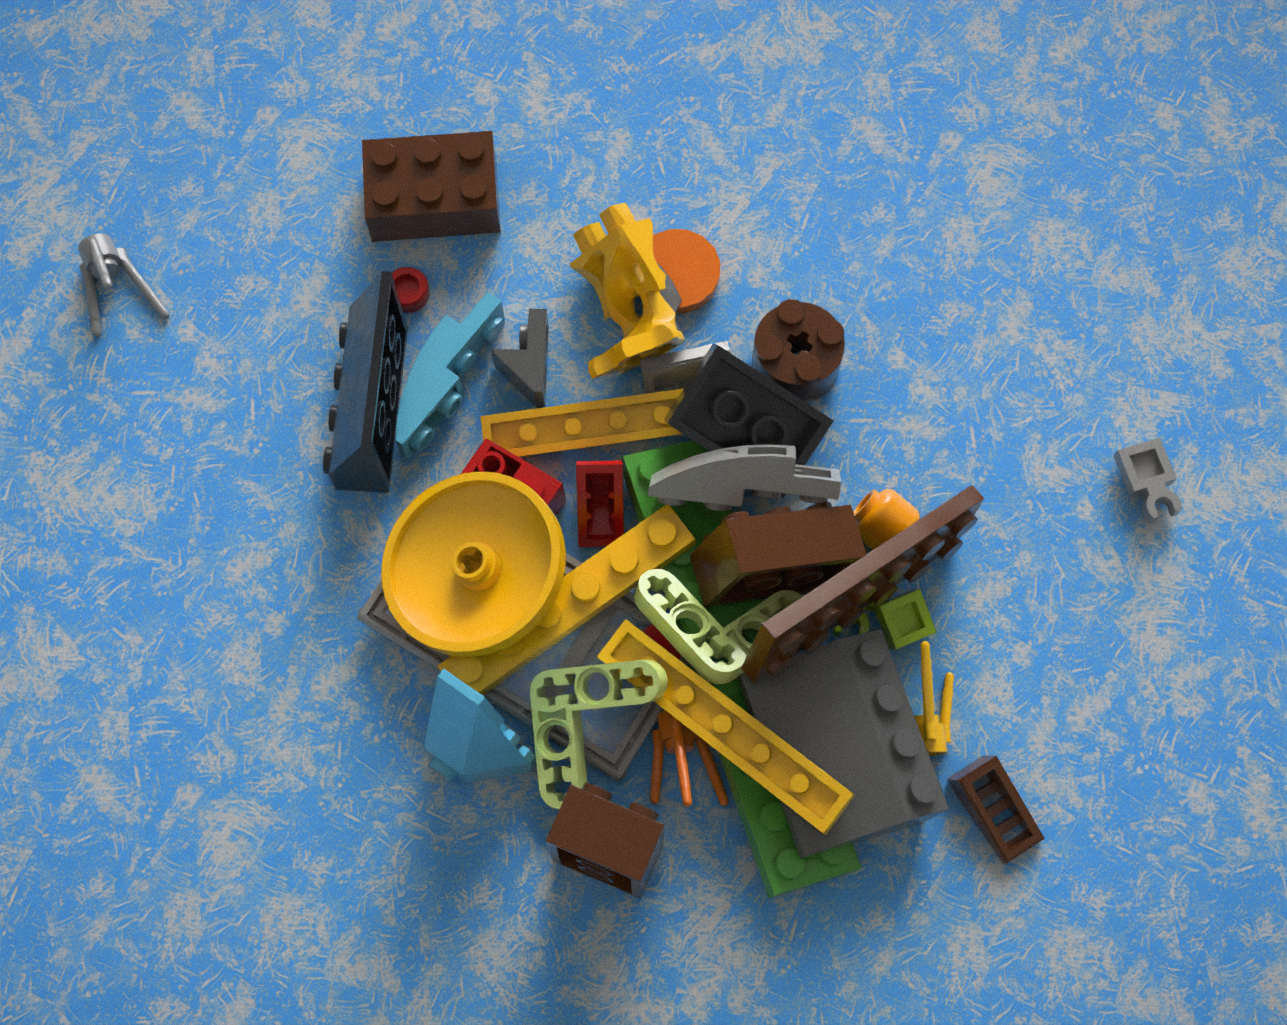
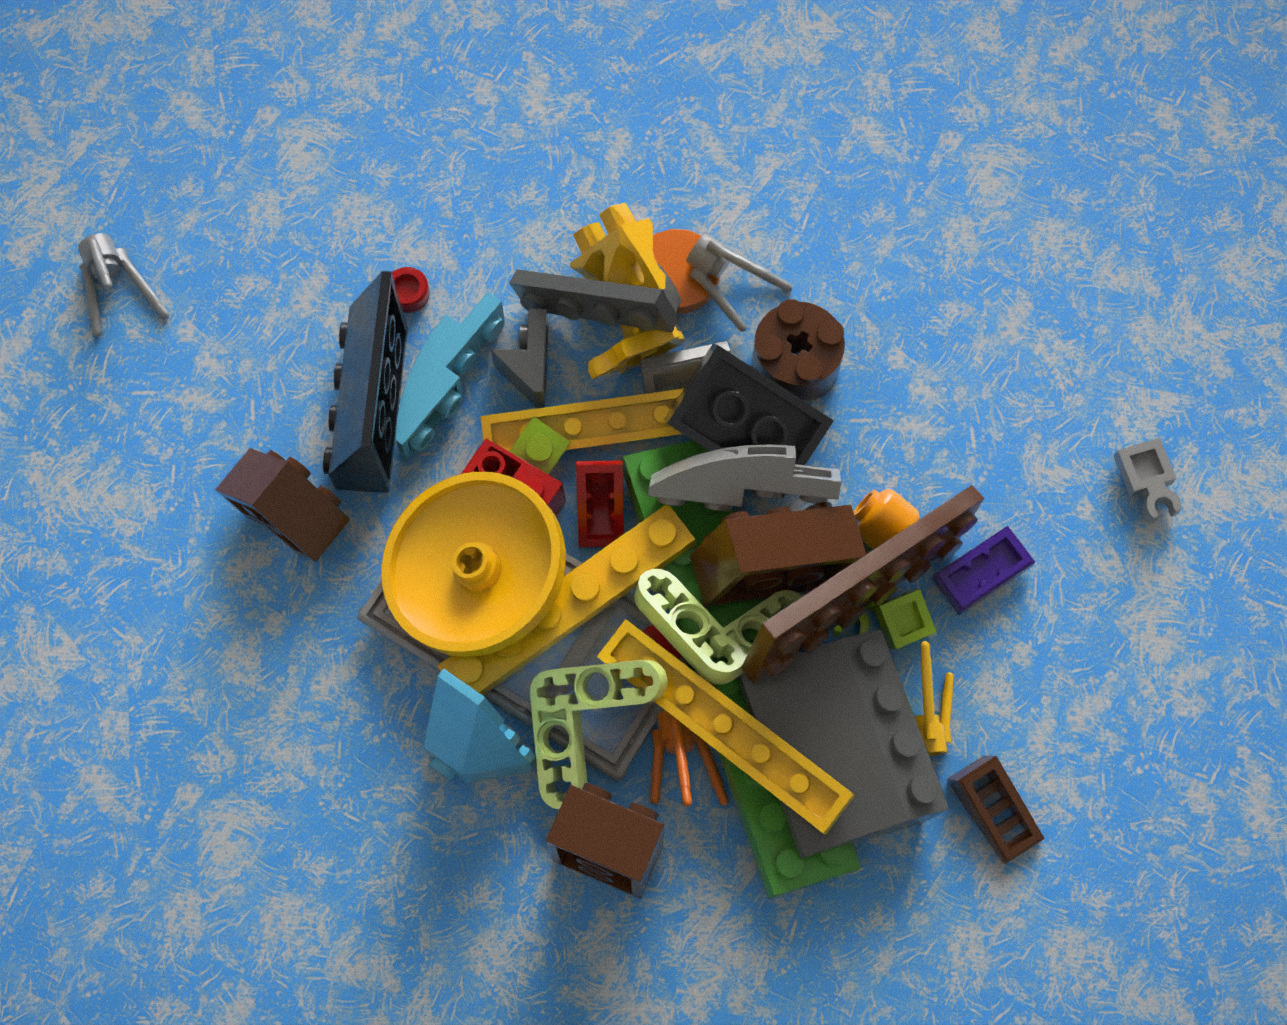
(284, 501): none -> reddish brown brick
(431, 186): reddish brown brick -> none
(540, 445): none -> lime plate
(595, 300): none -> dark grey plate
(713, 258): none -> light grey plant
(983, 570): none -> dark purple plate

